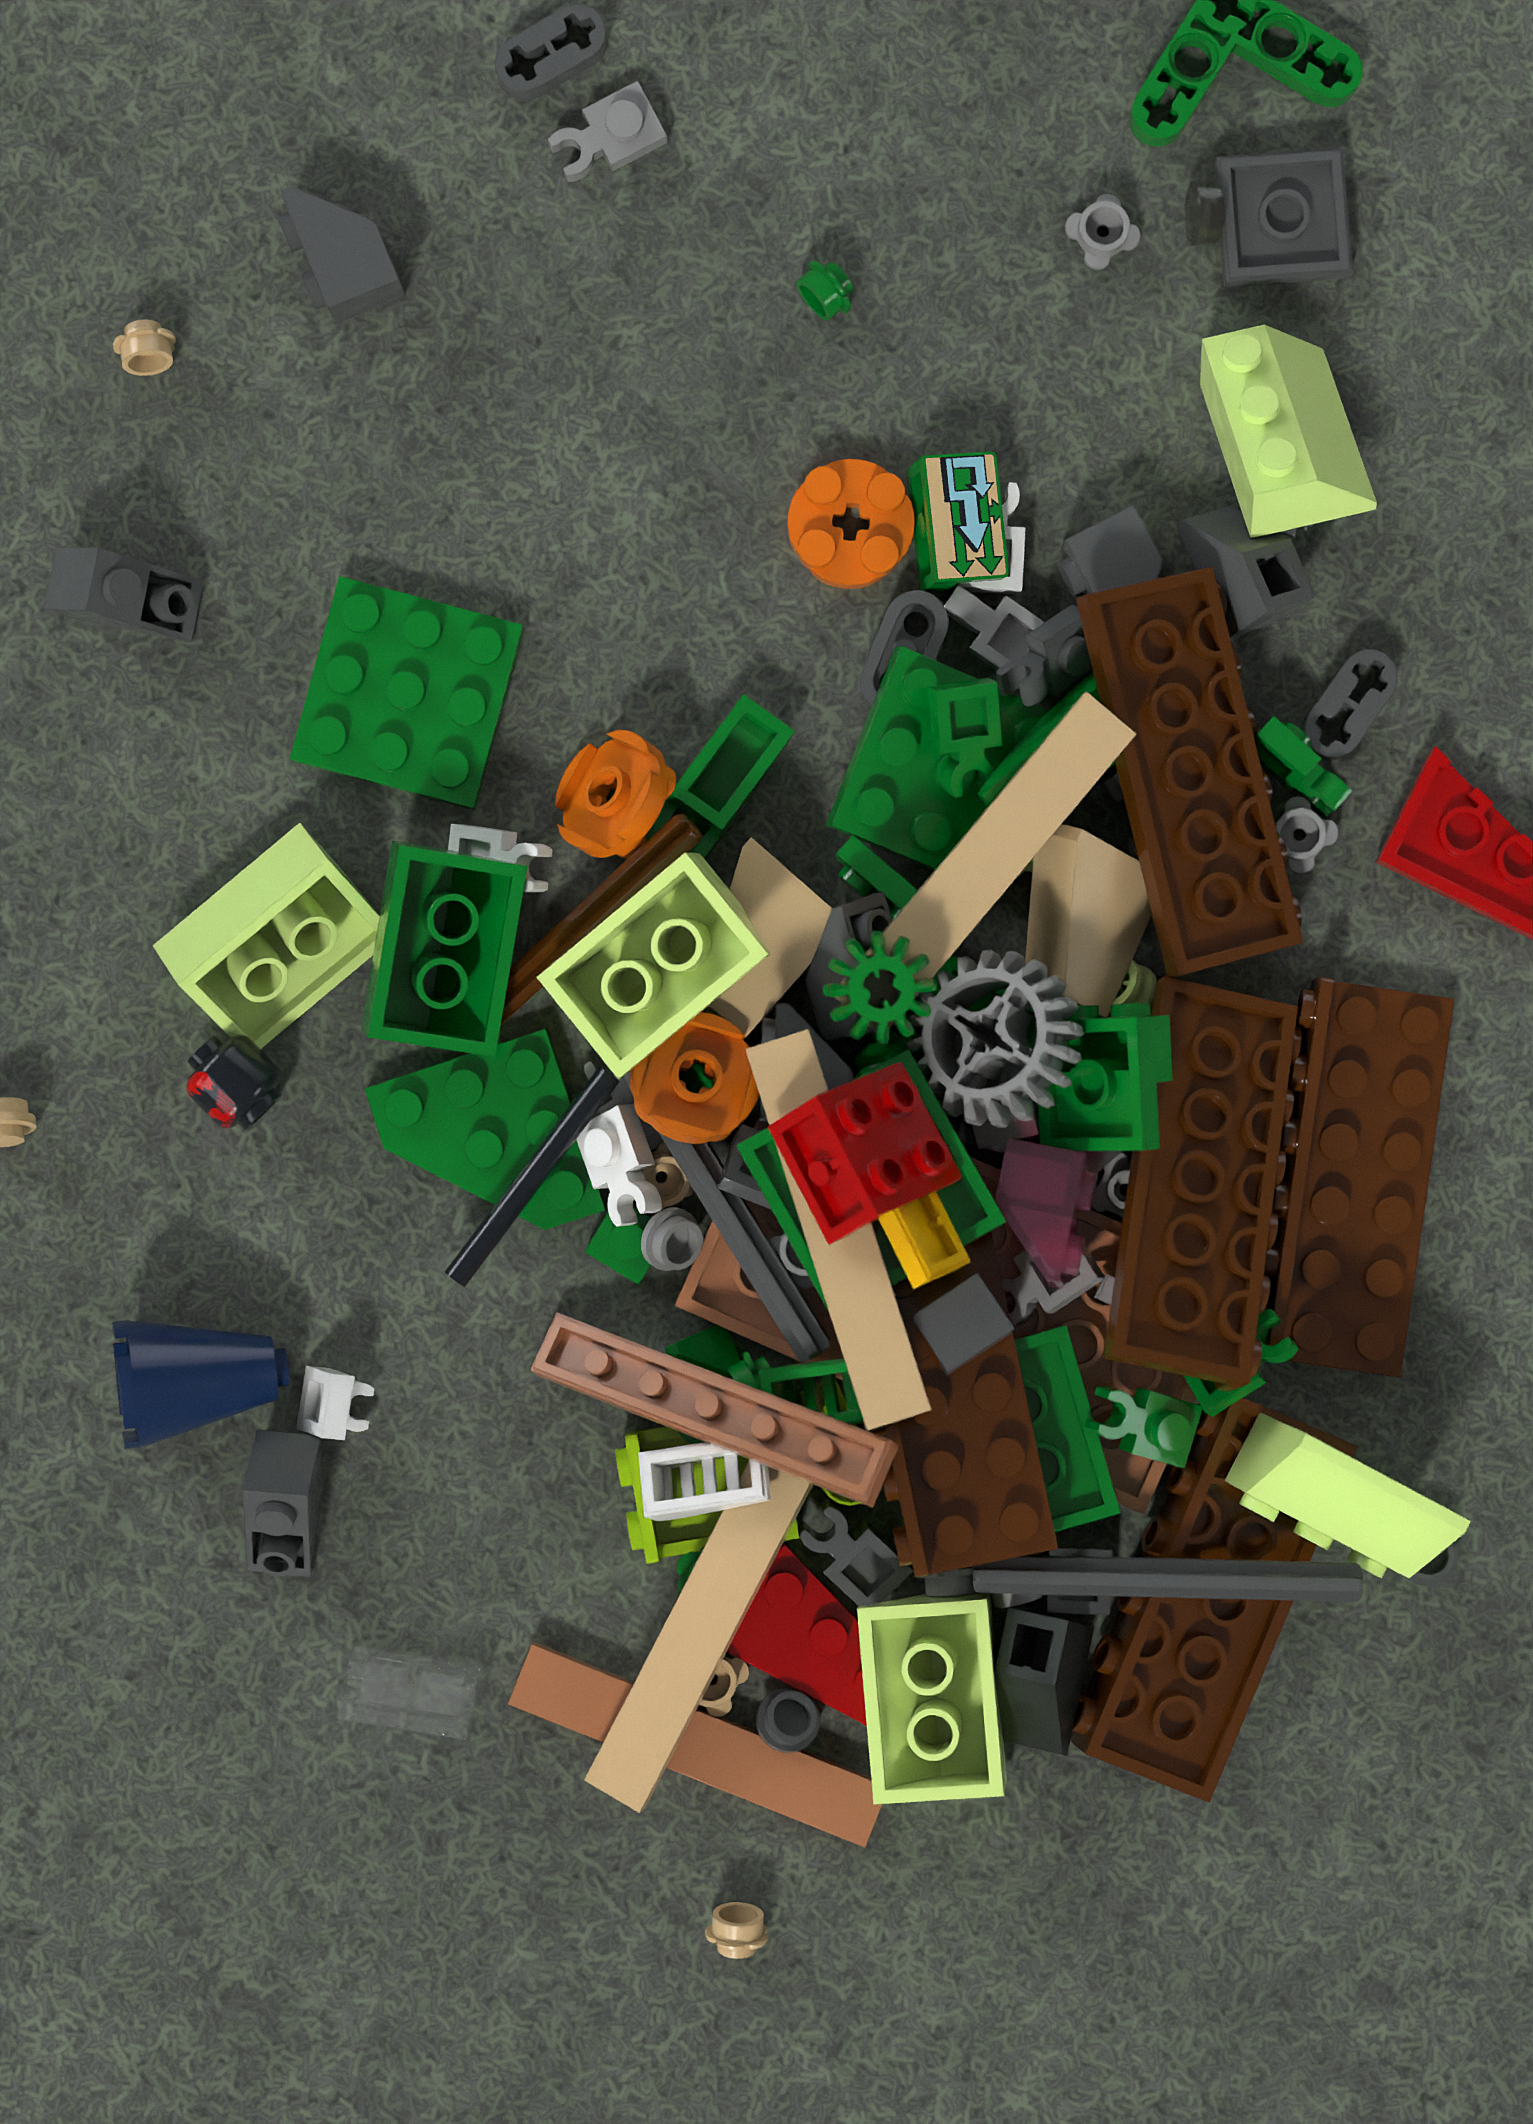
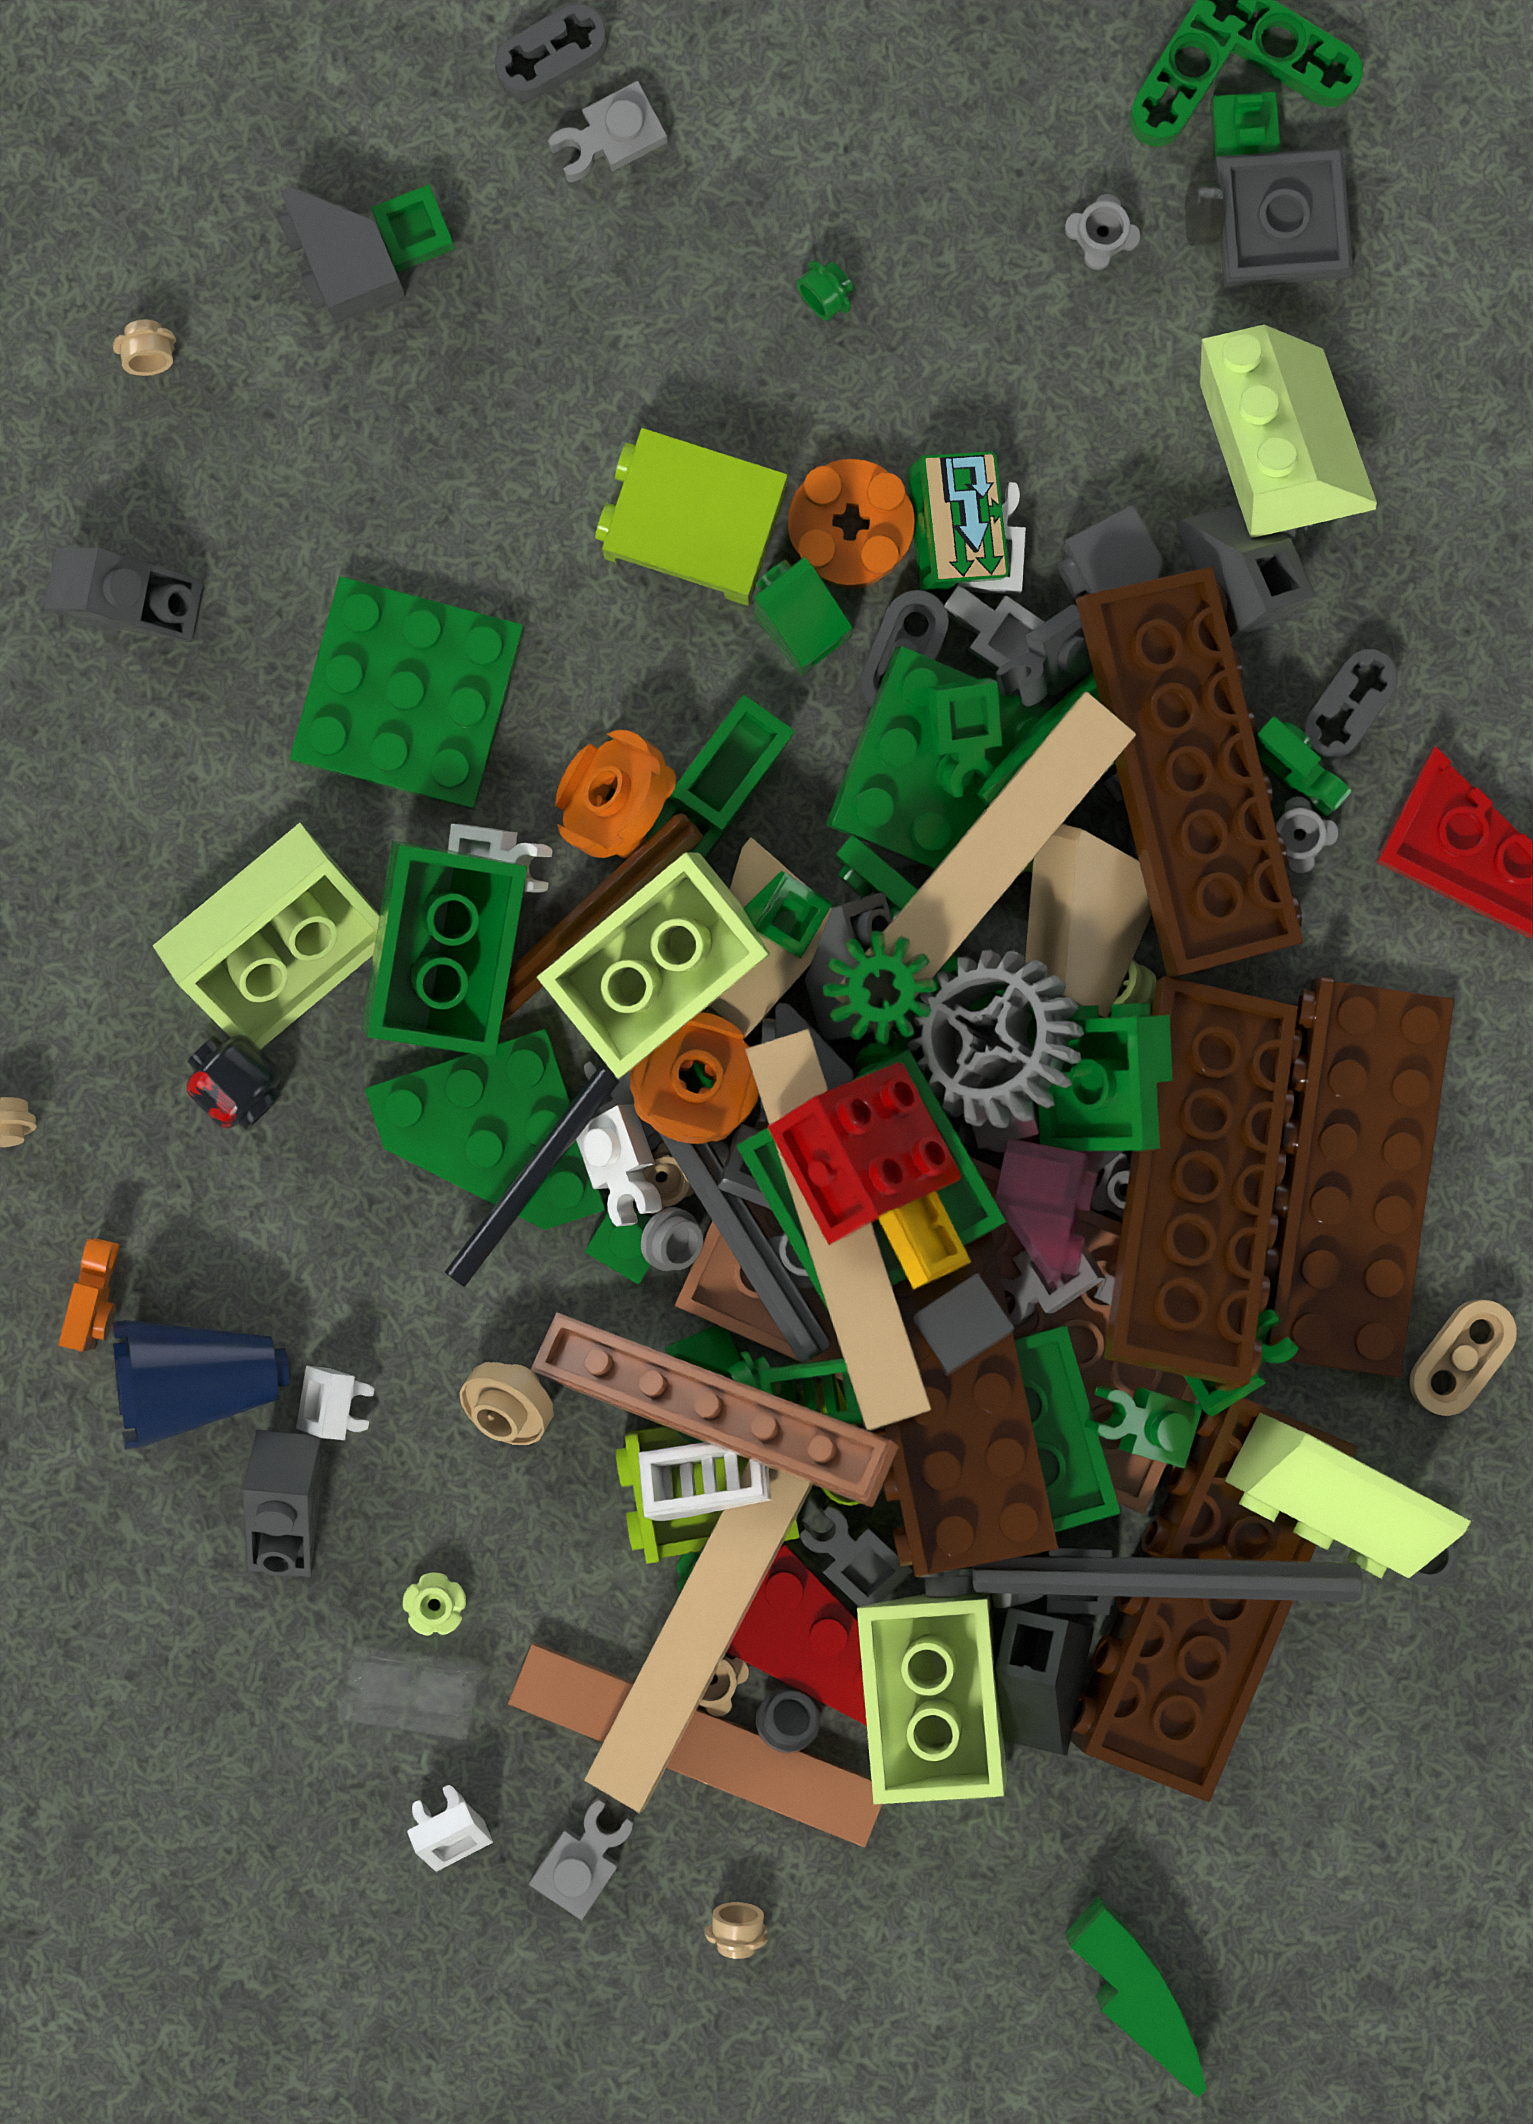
(88, 1312): none -> orange plate
(413, 228): none -> green plate
(449, 1834): none -> white tile
(451, 1599): none -> yellowish green plate
(507, 1403): none -> tan plate
(577, 1865): none -> light grey plate
(692, 514): none -> lime panel
(788, 913): none -> green slope
(800, 614): none -> green slope
(1136, 1992): none -> green slope
(1245, 124): none -> green tile
(1466, 1361): none -> tan plate

